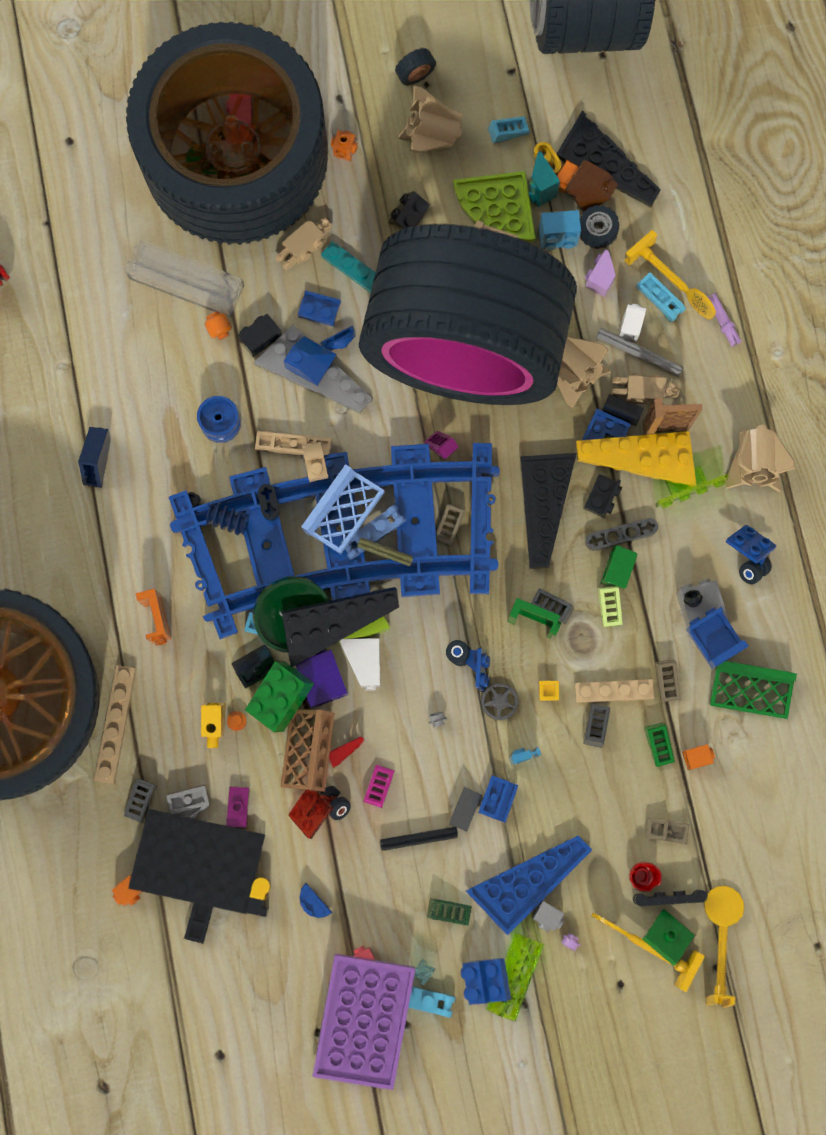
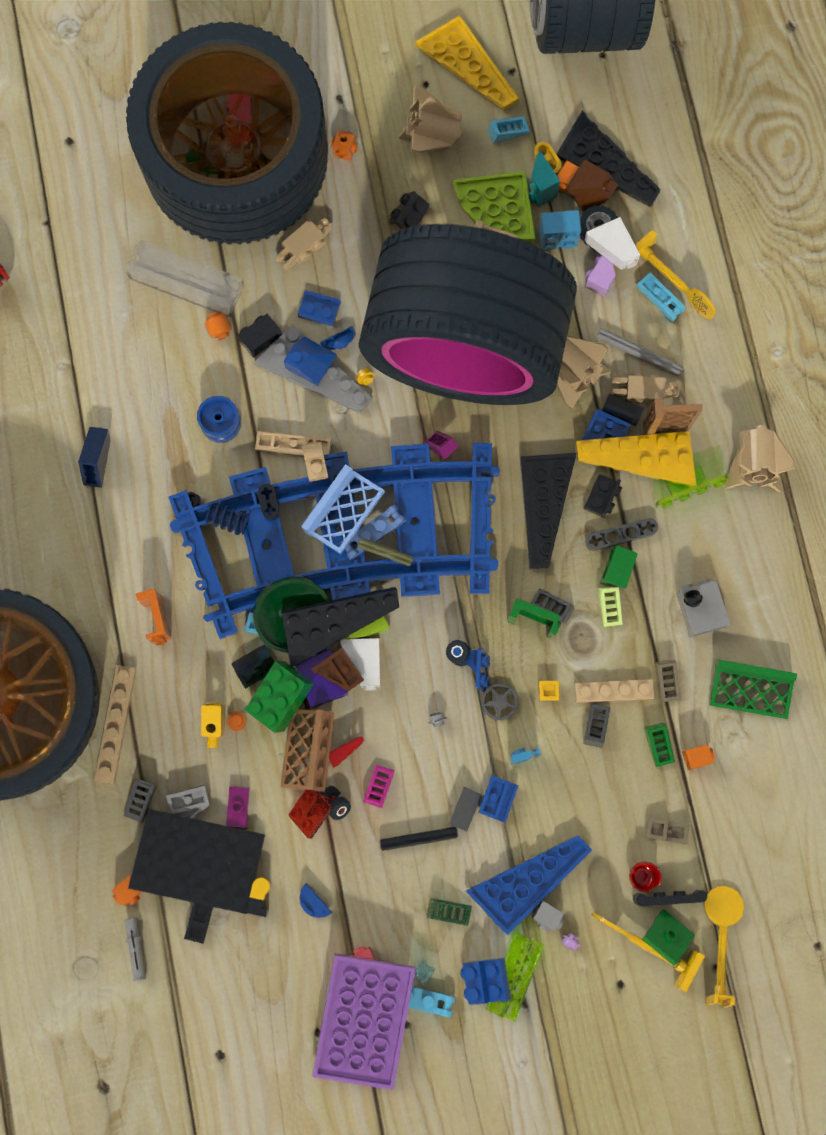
(138, 971): none -> light grey pin
(340, 670): none -> reddish brown wing
(349, 265): teal plate -> none
(365, 376): none -> yellow plate
(415, 66): black wheel -> none
(440, 529): dark tan slope -> none
(463, 55): none -> yellow wing
(614, 243): none -> white slope
(632, 322): white slope -> none
(715, 637): blue panel -> none
(726, 325): lavender pin -> none
(755, 548): blue plate -> none

